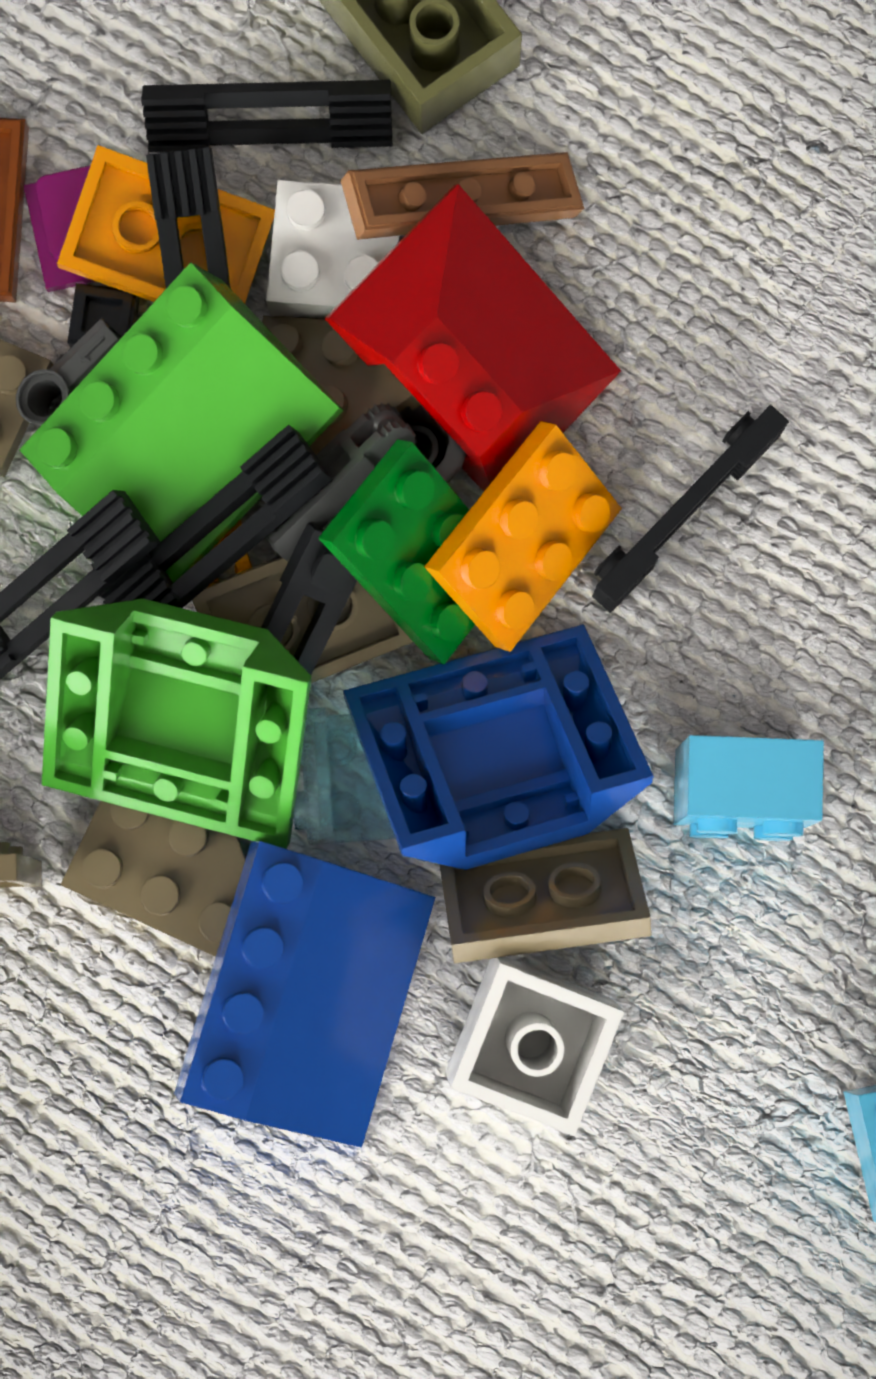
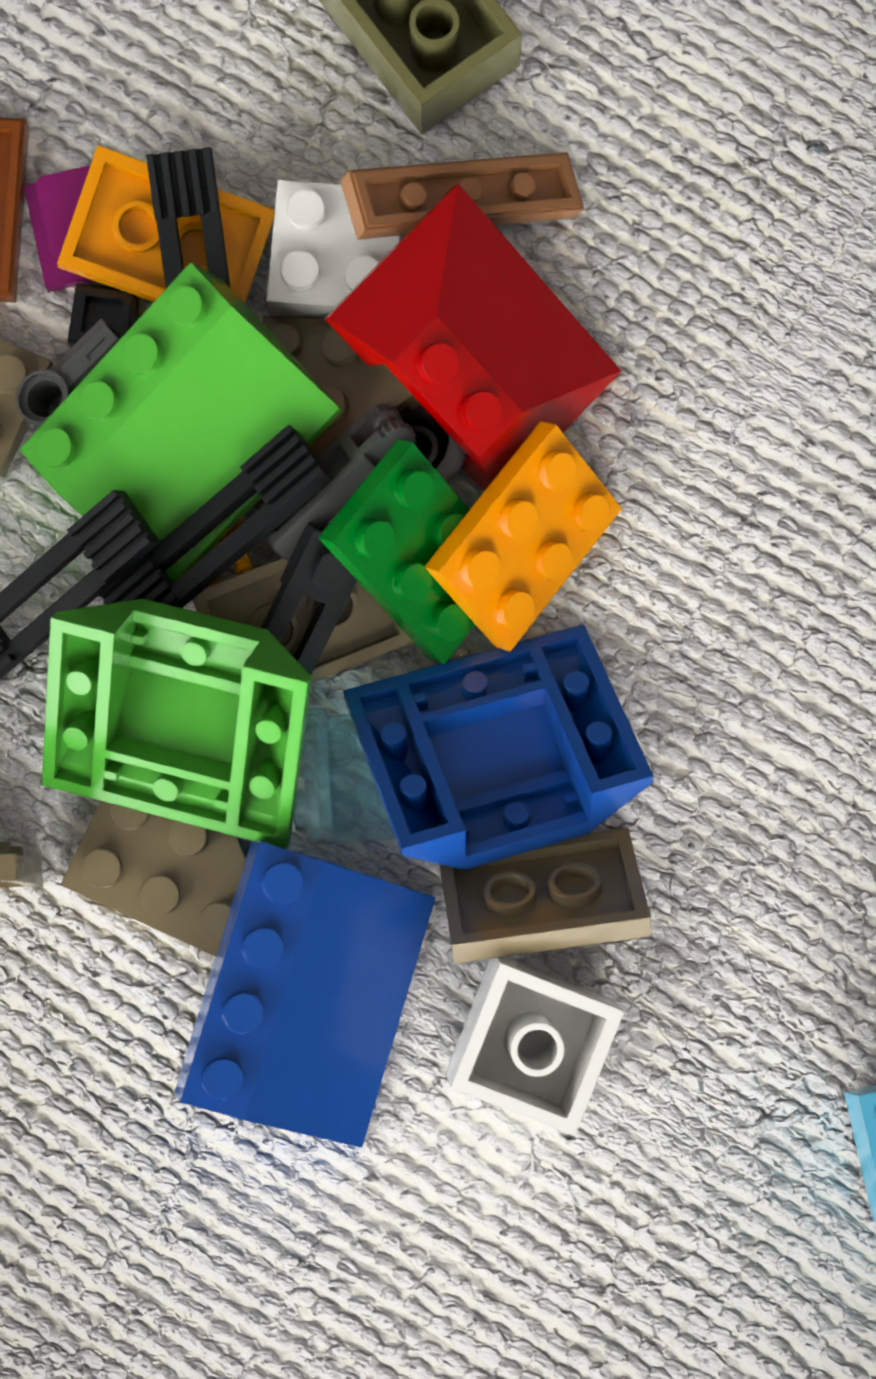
(180, 121): black container -> none
(748, 443): black container -> none
(748, 785): medium azure brick -> none

